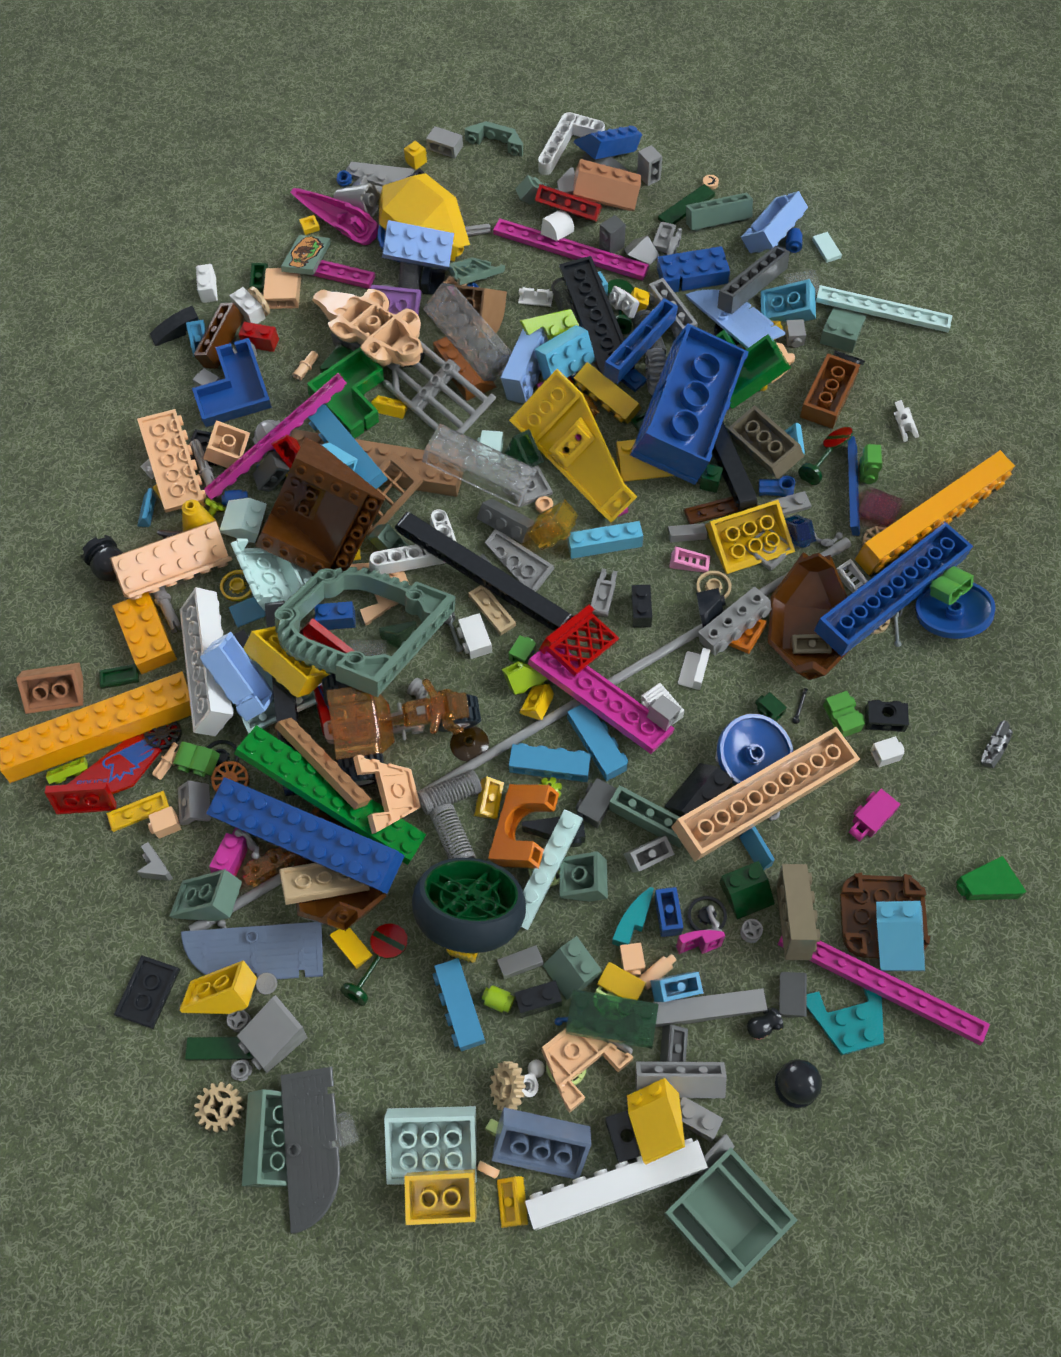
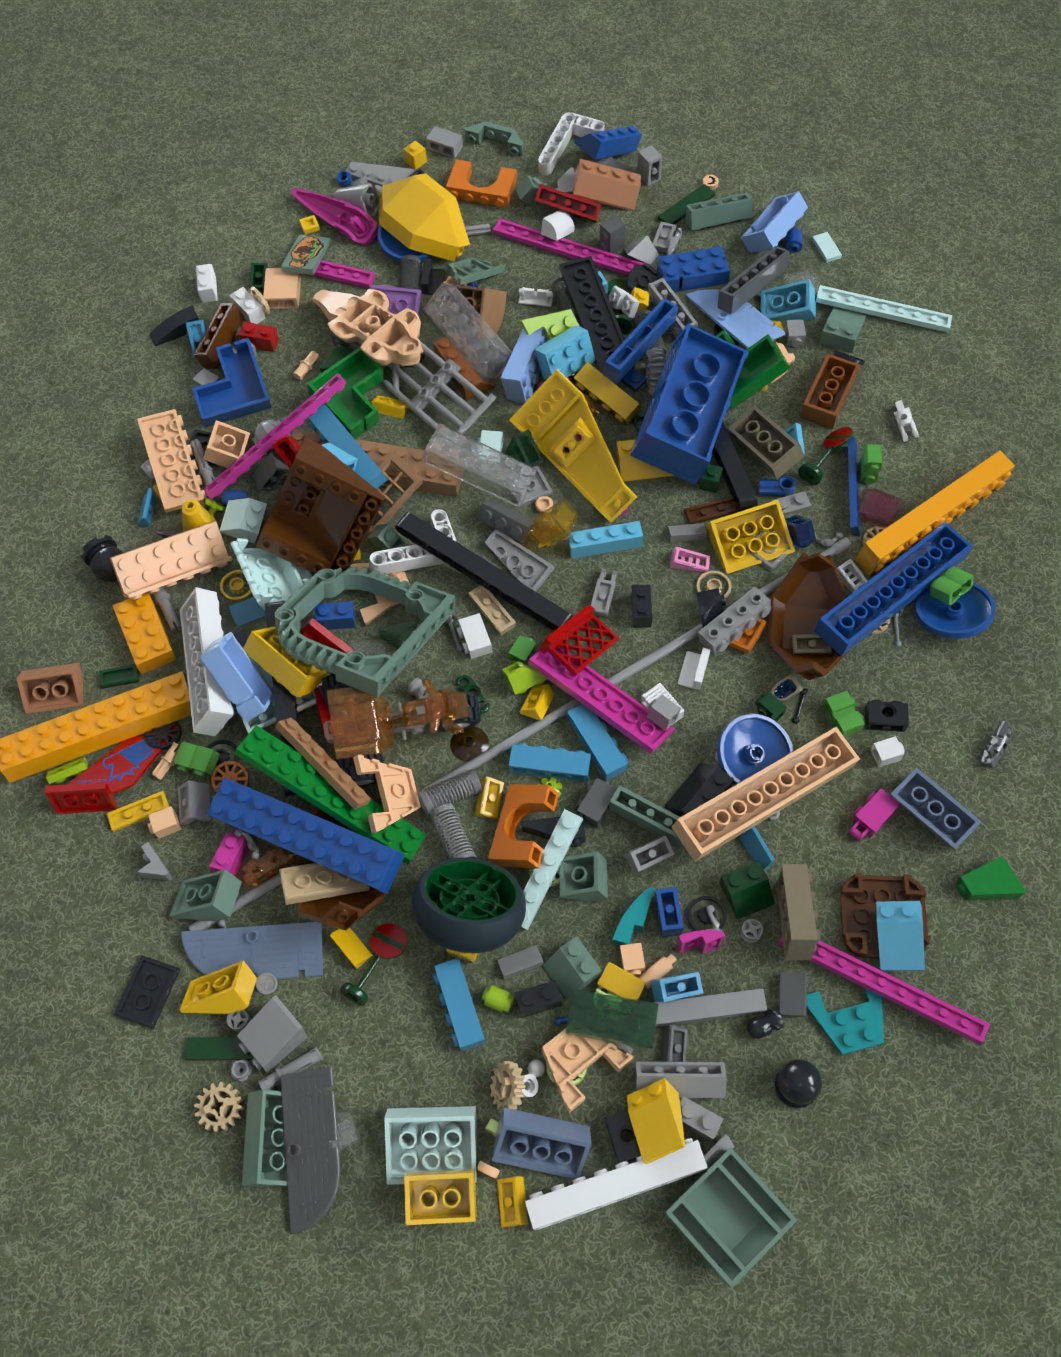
(294, 1066): none -> light grey pin
(417, 245): light blue brick -> none
(472, 686): none -> dark green piece
(495, 194): none -> orange arch
(641, 277): none -> black tile
(786, 688): none -> rock
(935, 809): none -> sand blue slope

